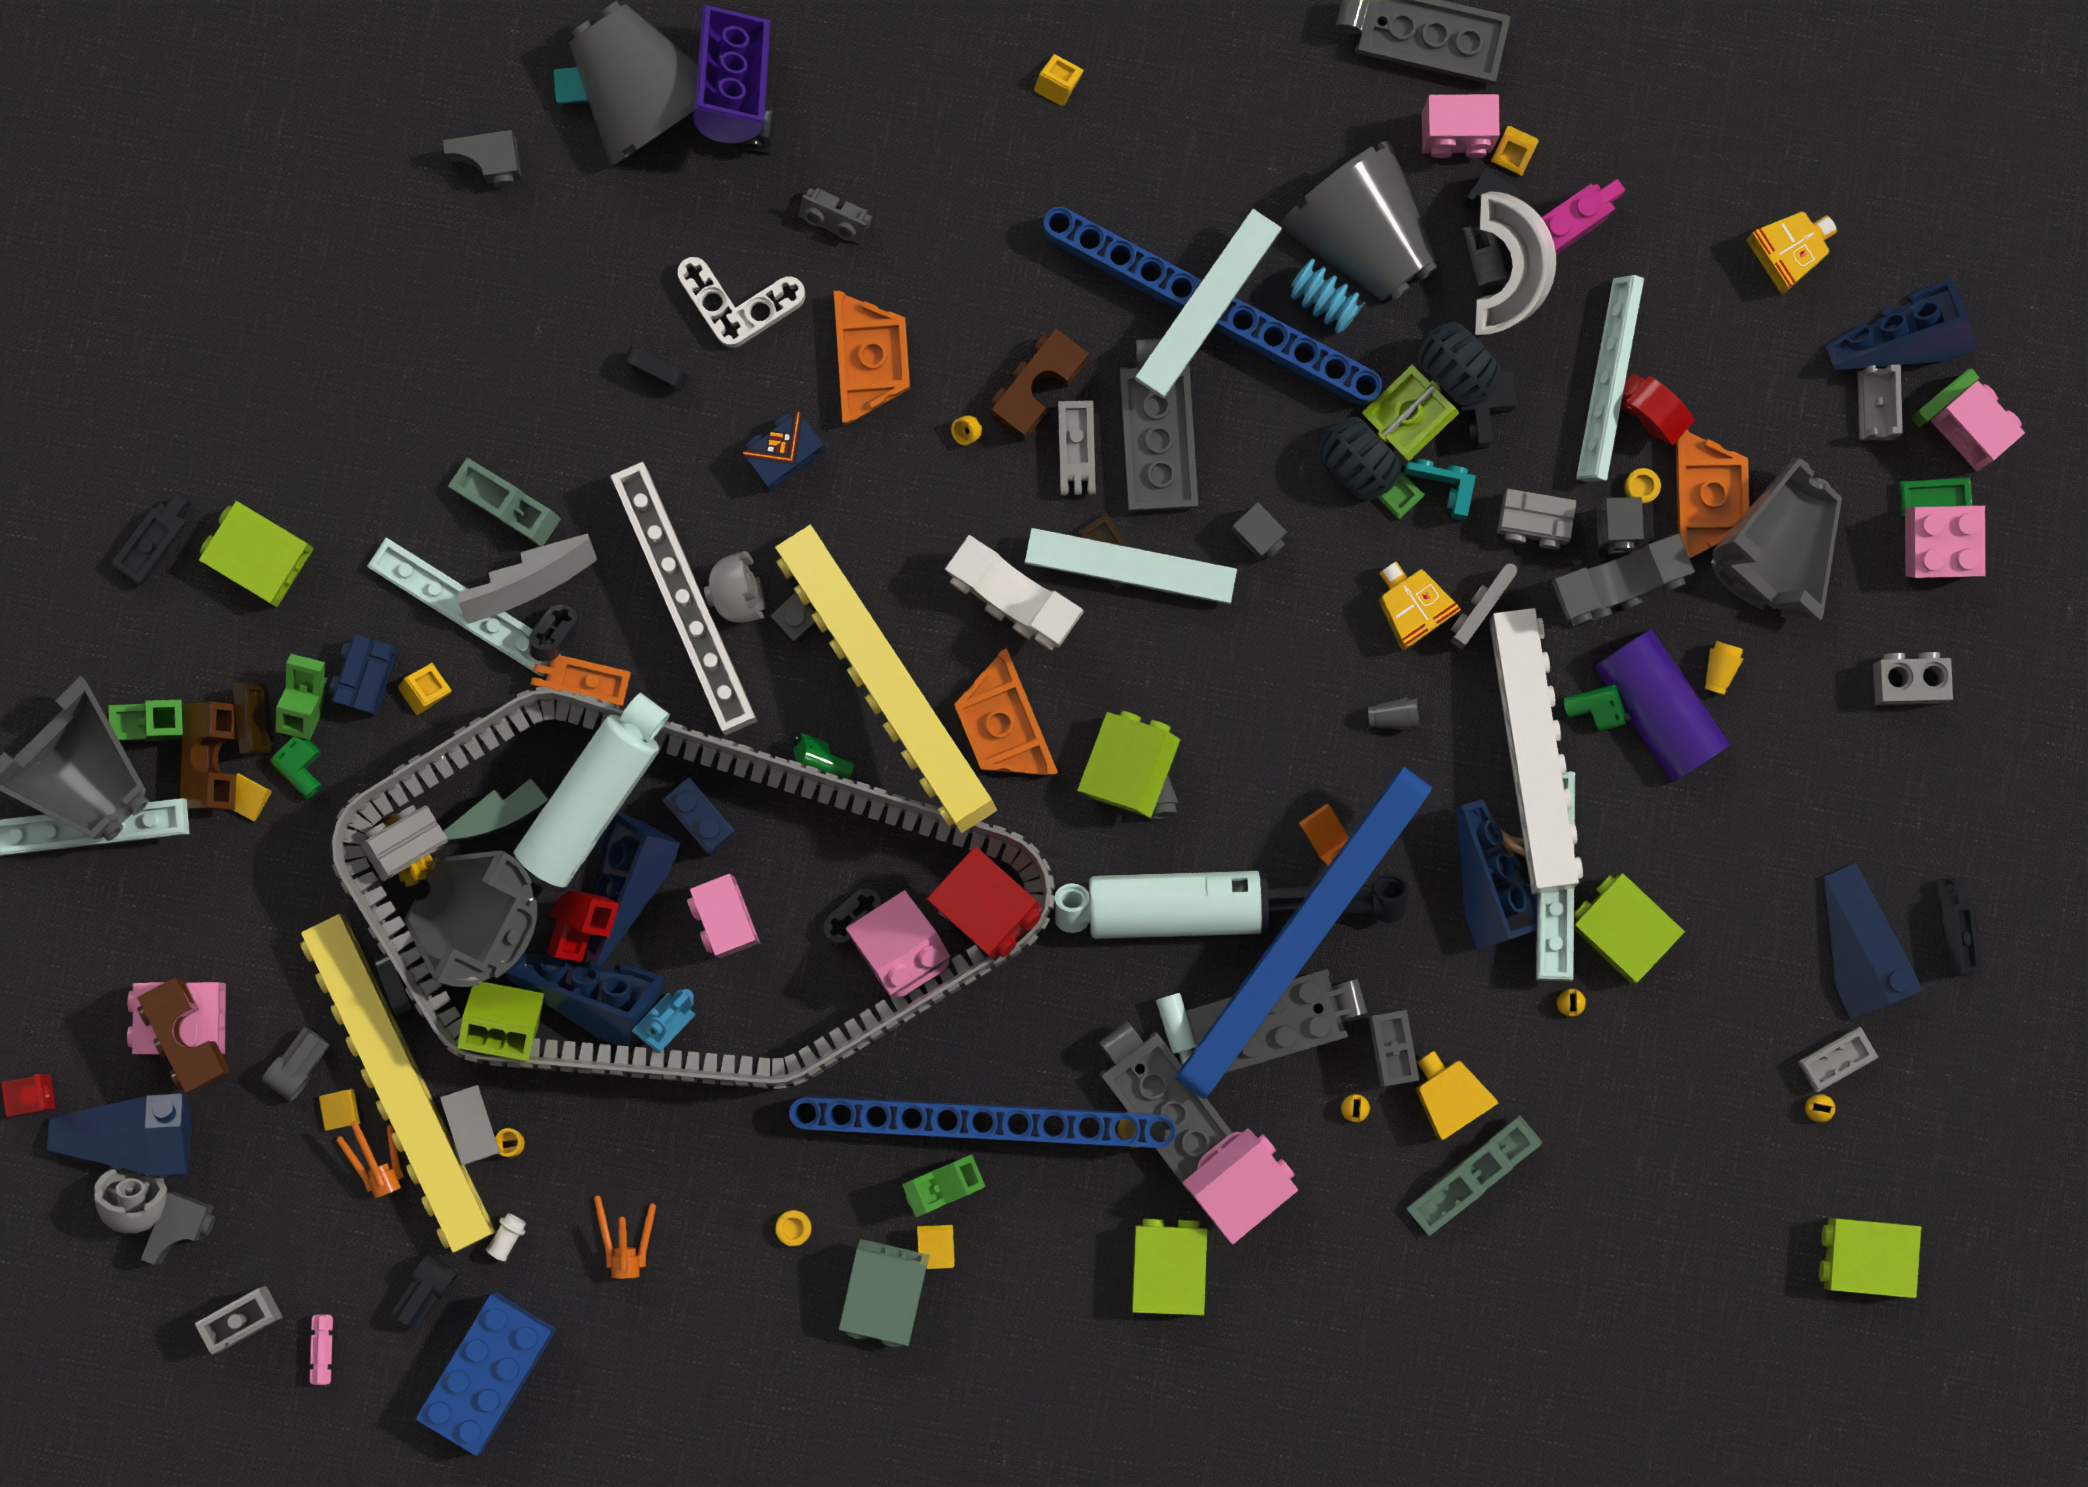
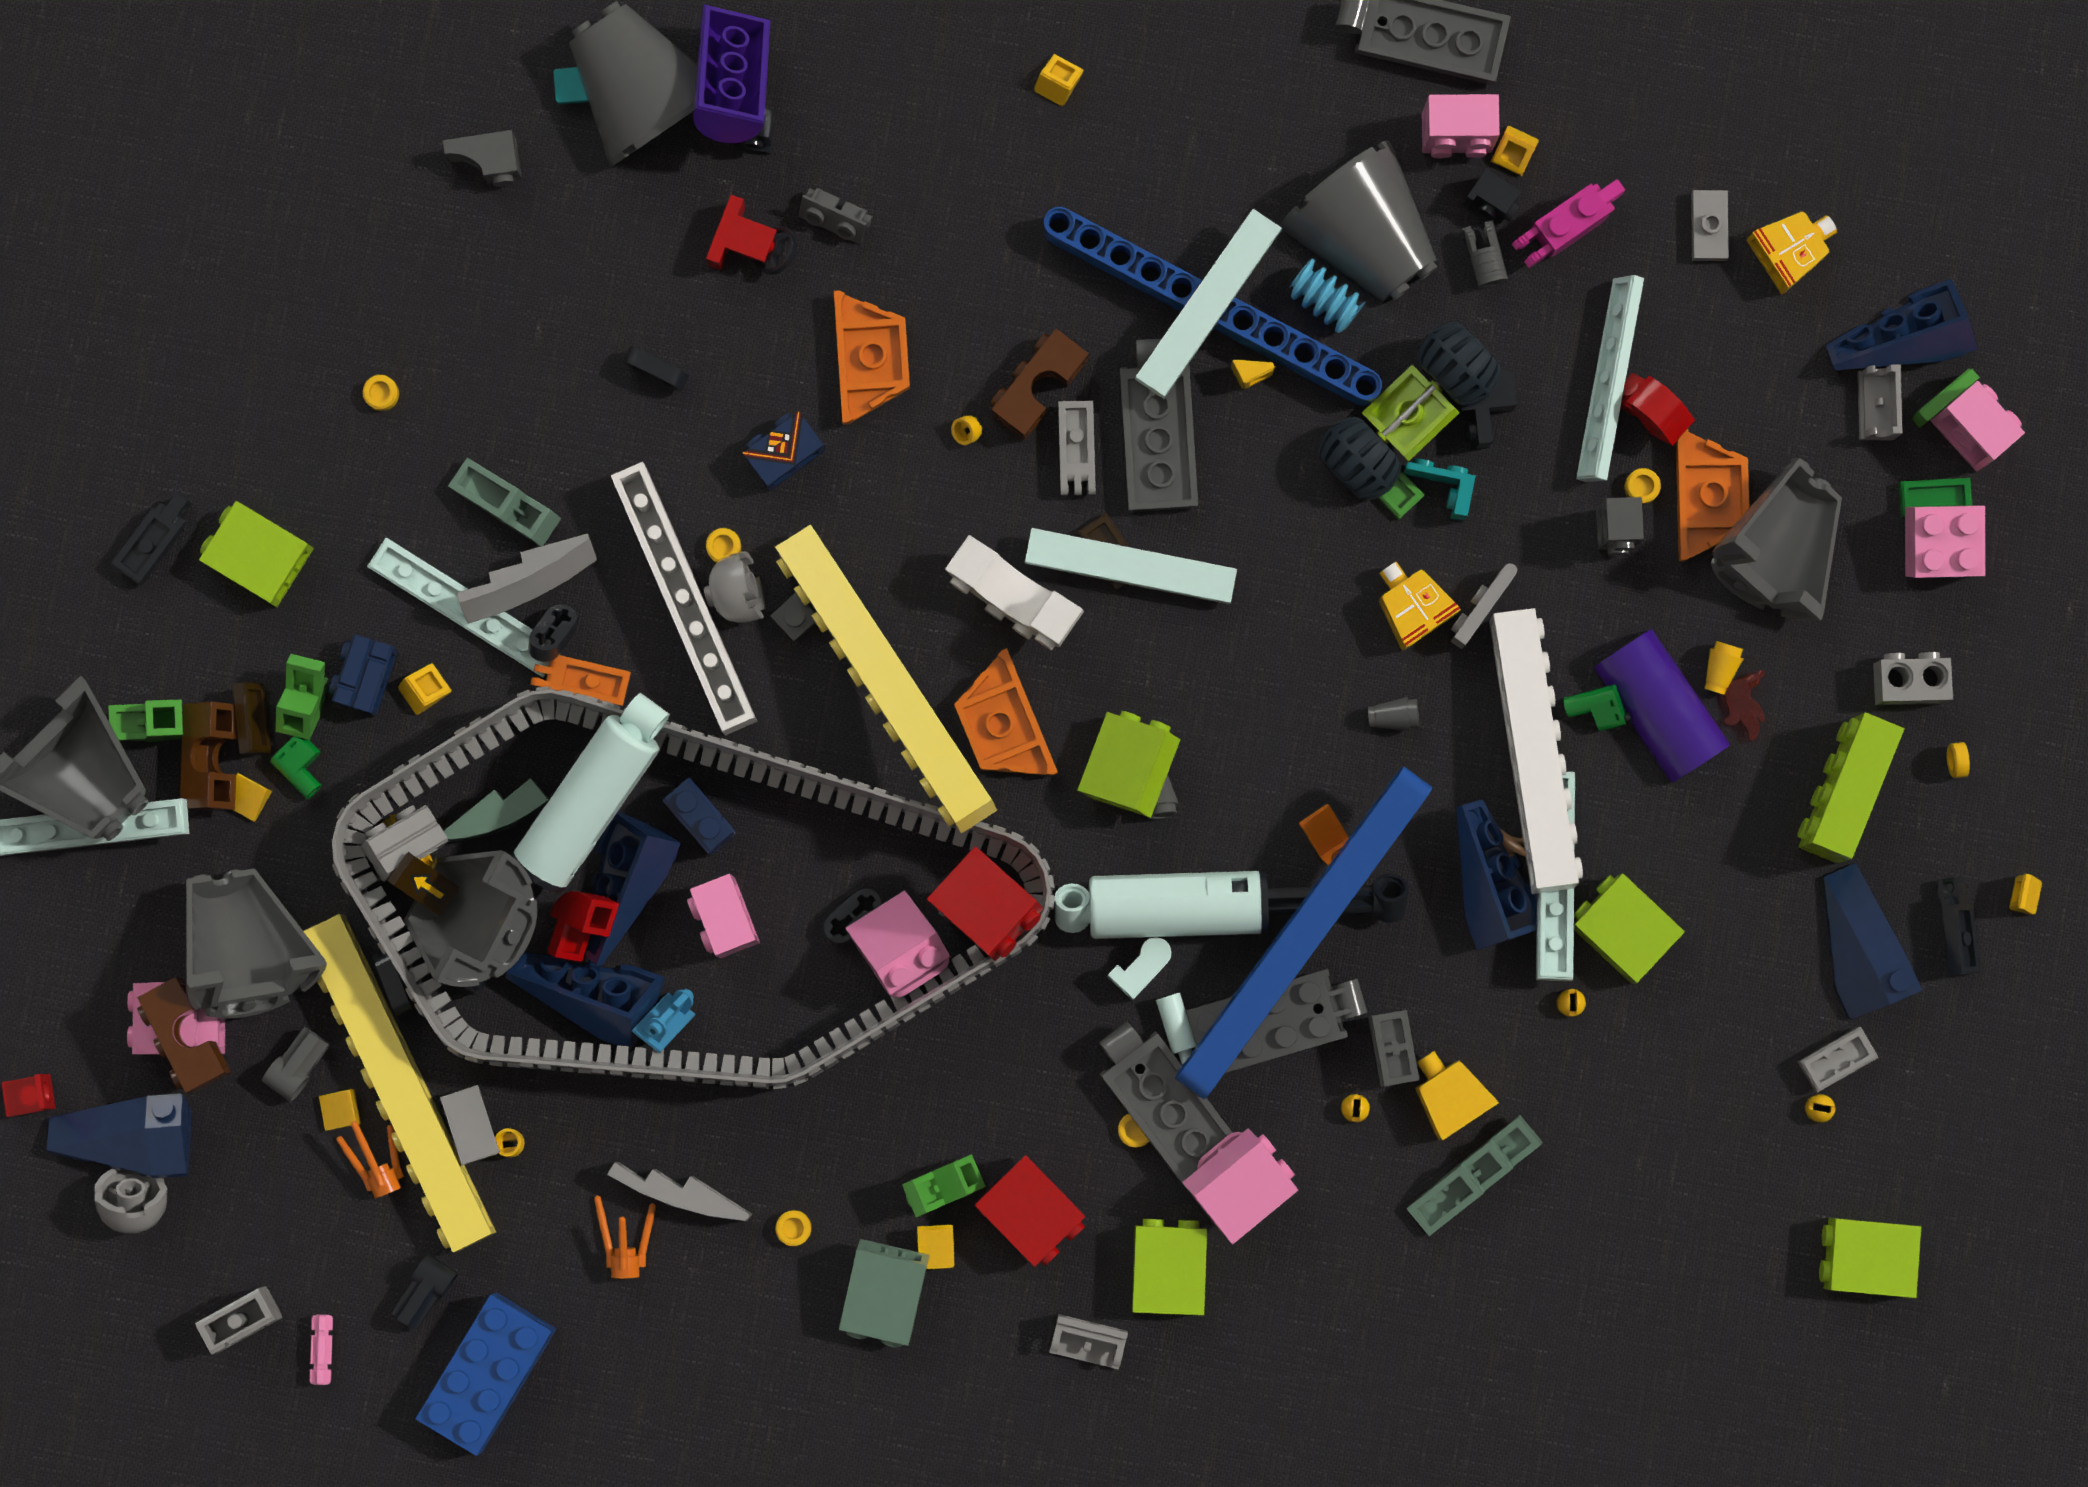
(180, 1220): dark grey arch -> none
(243, 947): none -> dark grey cone
(380, 392): none -> yellow tile
(423, 883): none -> dark brown tile
(500, 1021): lime brick -> none
(506, 1236): white pin -> none
(694, 1196): none -> light grey slope
(722, 543): none -> yellow tile
(742, 314): white beam -> none
(749, 239): none -> red piece
(817, 754): green piece -> none
(965, 1121): blue beam -> none
(1031, 1212): none -> red brick
(1088, 1341): none -> light grey hinge
(1152, 958): none -> light aqua leg
(1251, 372): none -> yellow slope
(1260, 532): dark grey brick -> none
(1532, 262): white brick -> none
(1536, 518): light grey brick -> none
(1594, 591): dark grey brick -> none
(1709, 225): none -> light grey plate
(1742, 706): none -> clear red piece
(1850, 787): none -> lime brick
(1958, 760): none -> yellow tile
(2025, 894): none -> yellow slope

